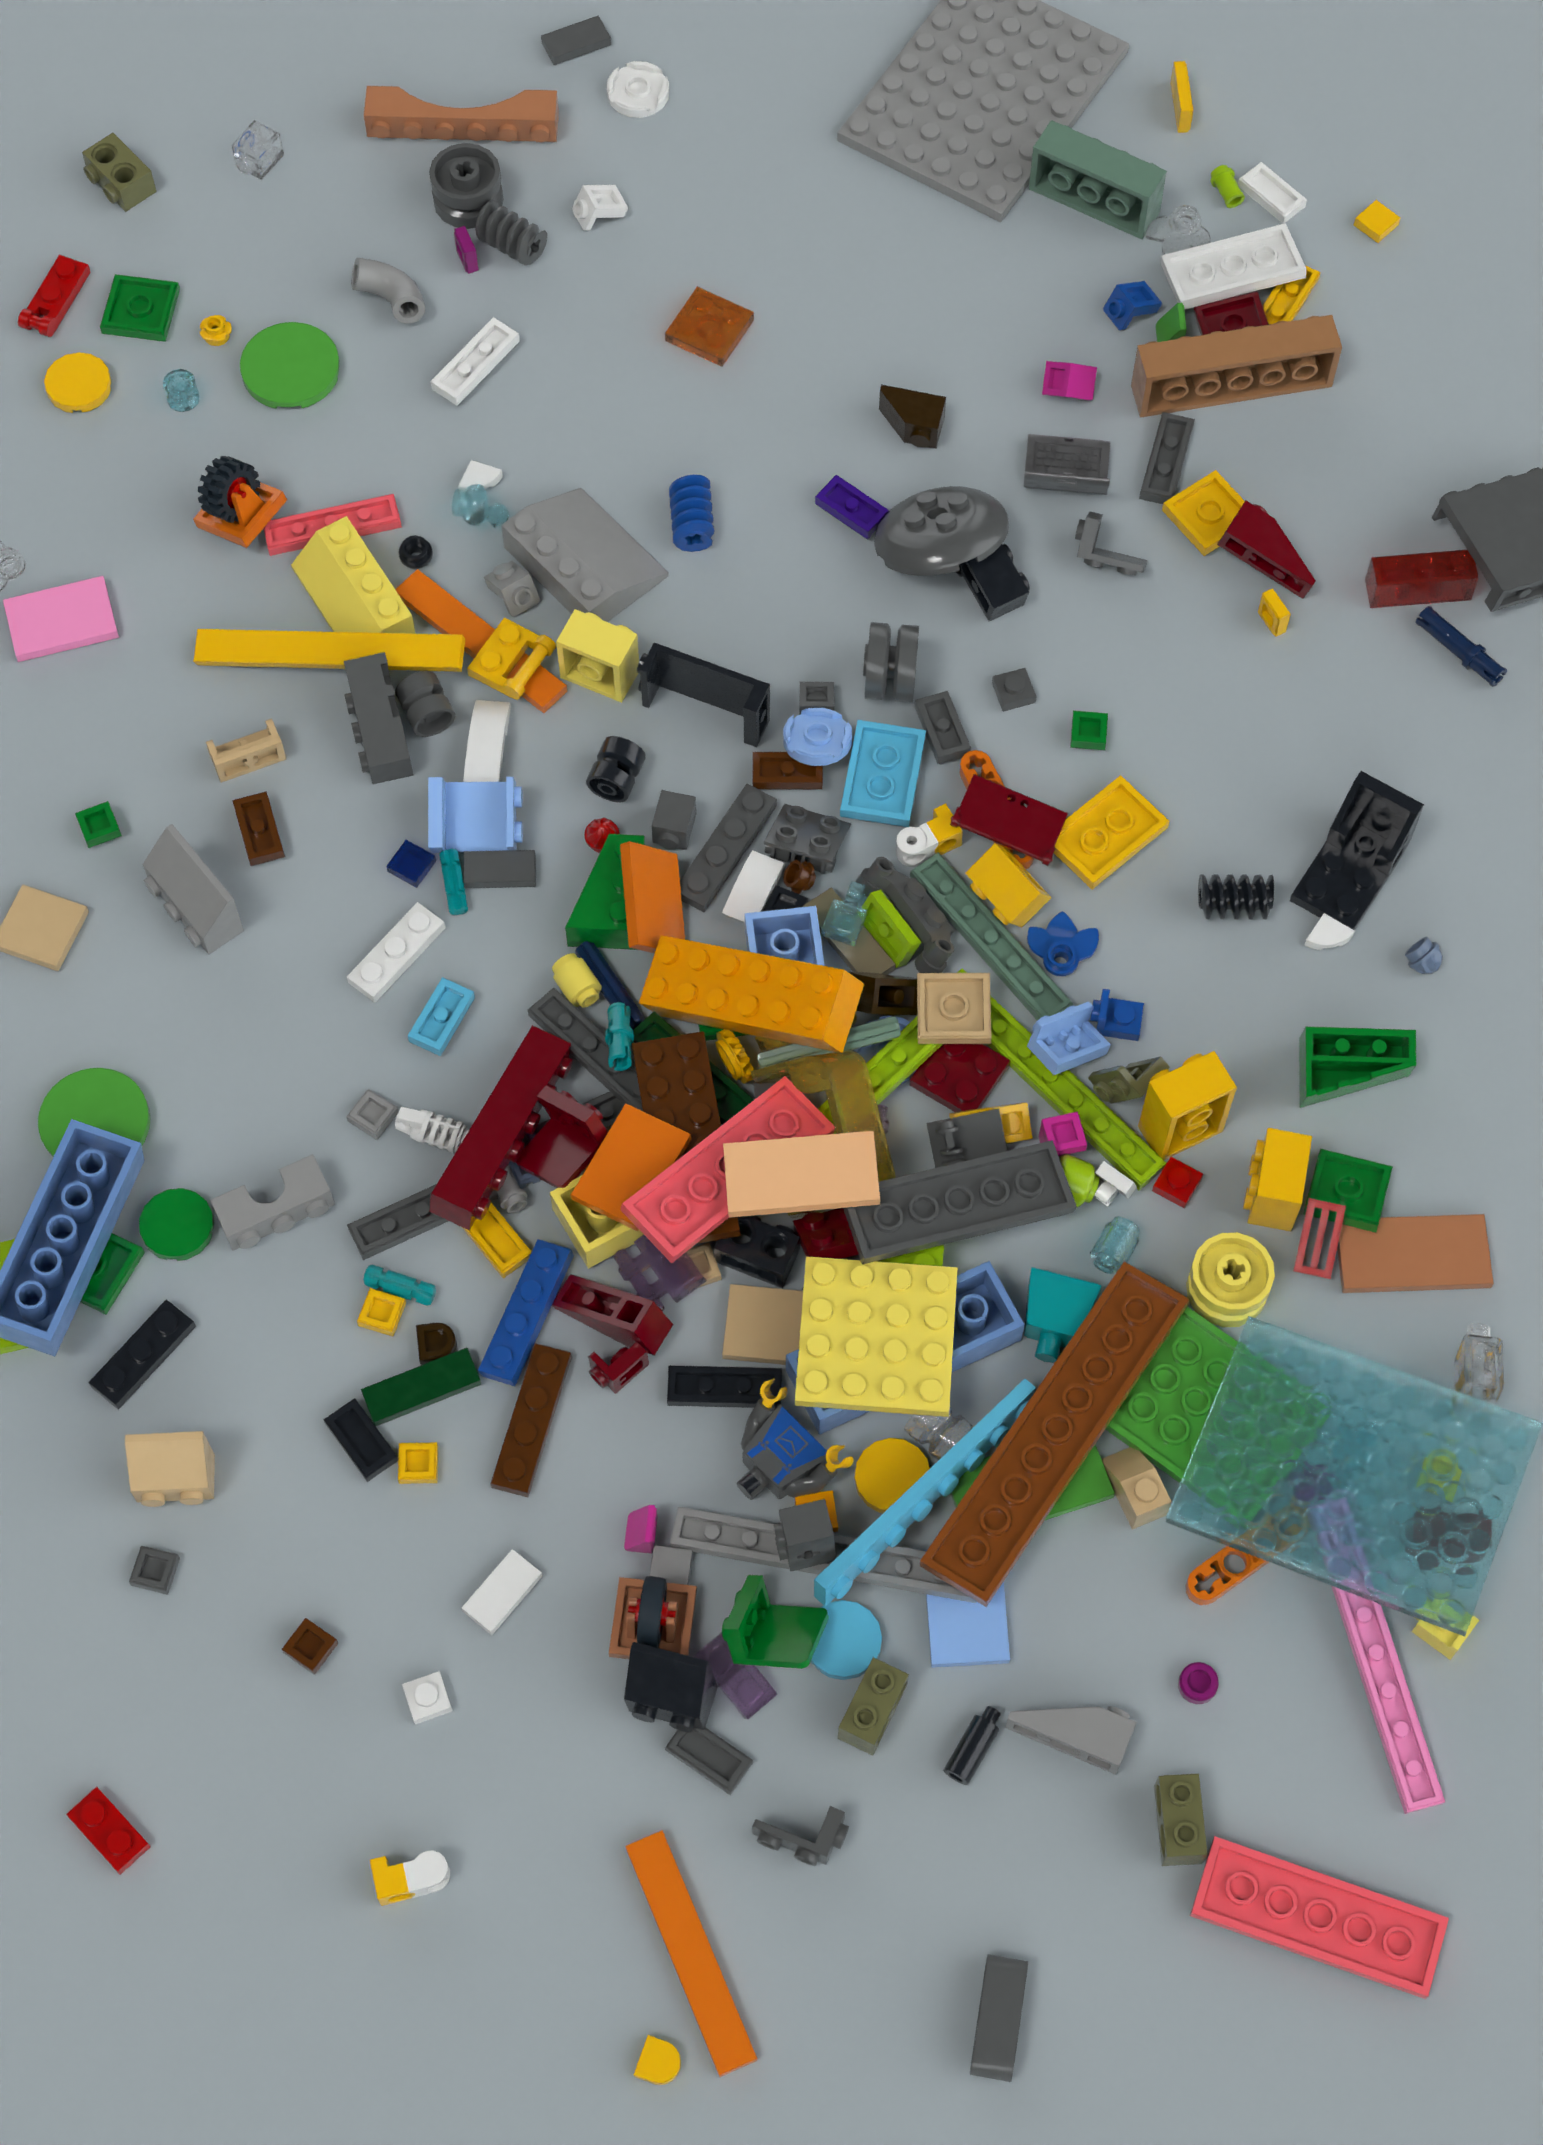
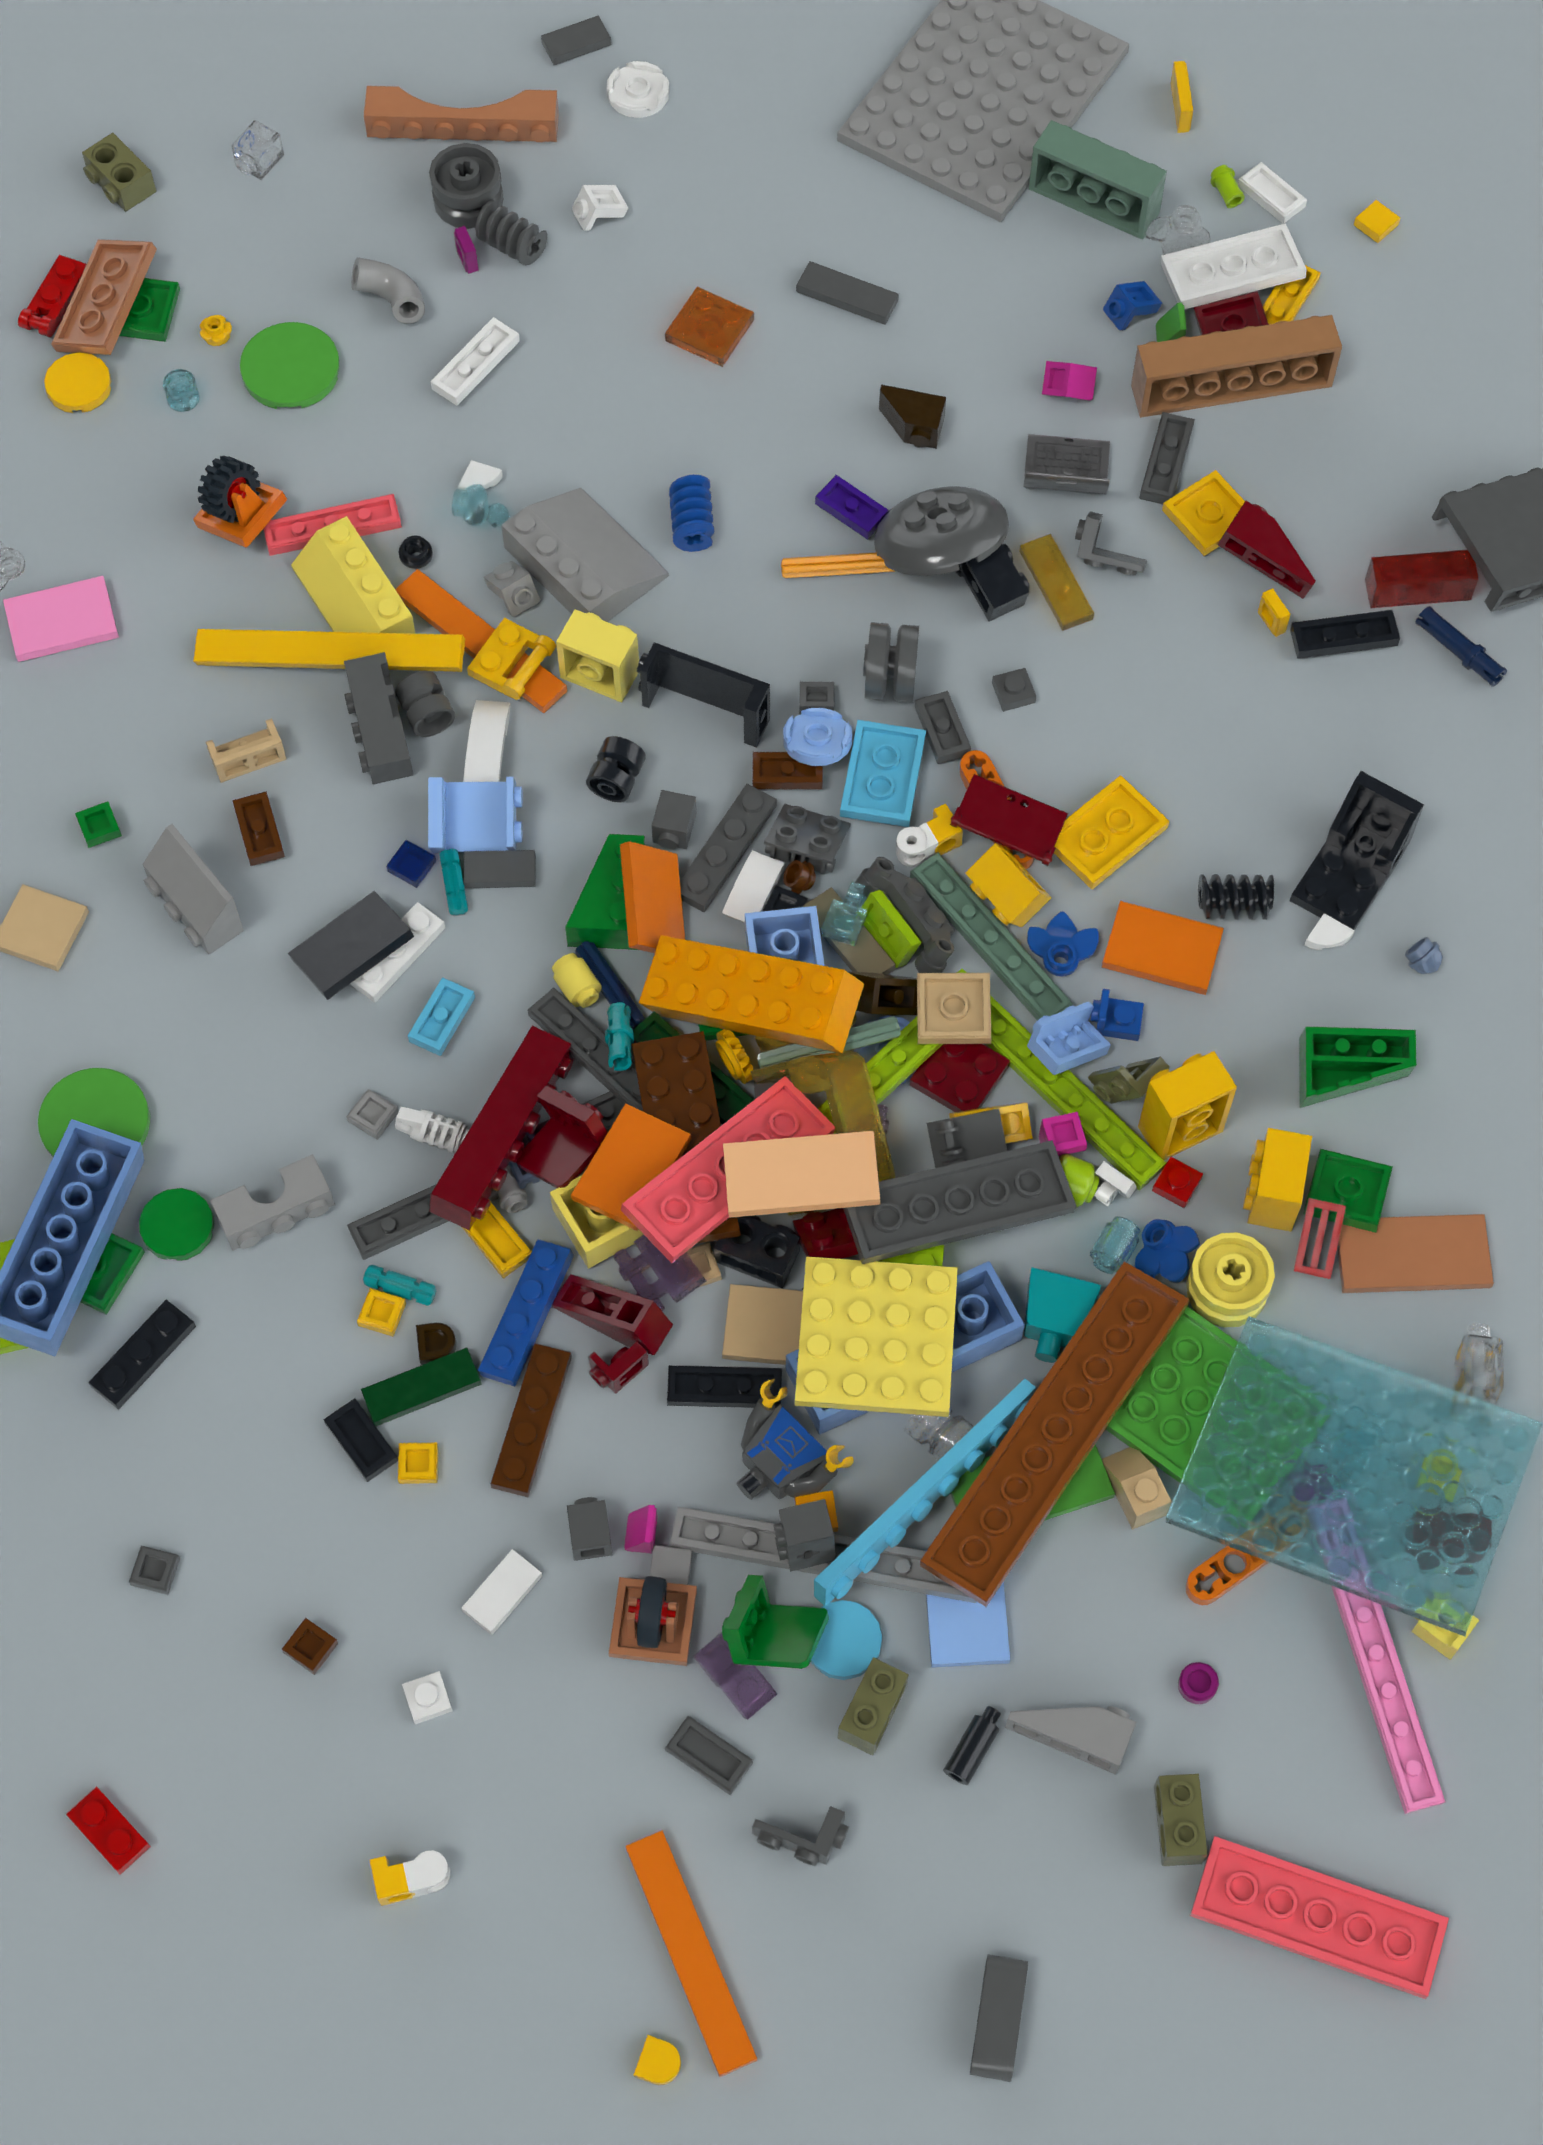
(104, 297): none -> nougat tile
(170, 1467): tan slope -> none
(351, 945): none -> black tile
(589, 1529): none -> dark grey brick
(598, 831): red plate -> none
(669, 1687): black slope -> none
(833, 565): none -> light orange axle
(847, 292): none -> dark grey tile
(888, 1471): yellow tile -> none
(1056, 582): none -> clear yellow tile
(1089, 730): green plate -> none
(1162, 947): none -> orange tile
(1166, 1250): none -> blue plate
(1344, 634): none -> black plate

